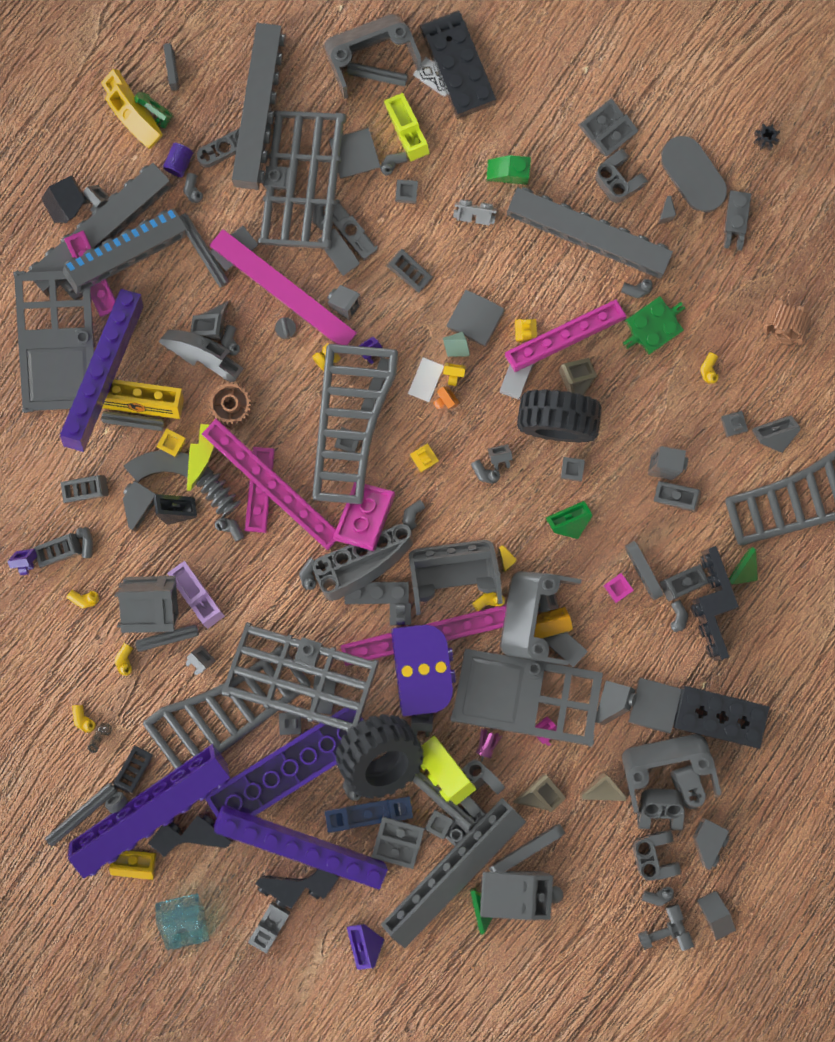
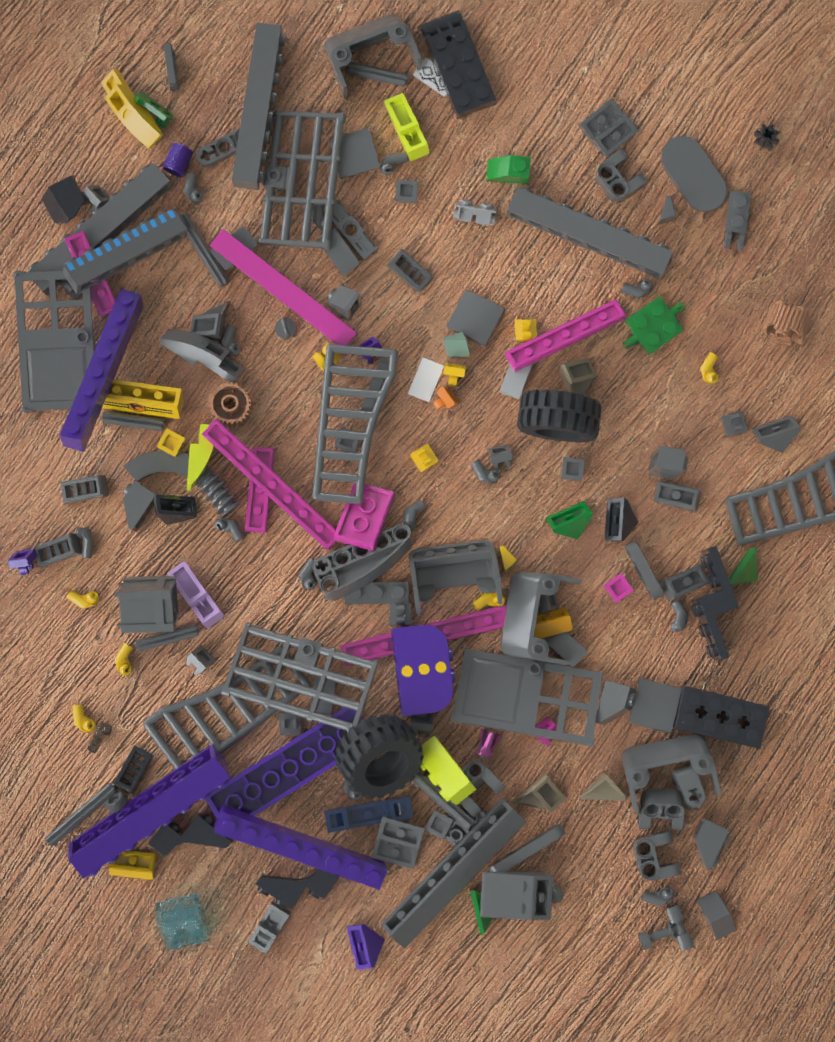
(619, 519): none -> black slope

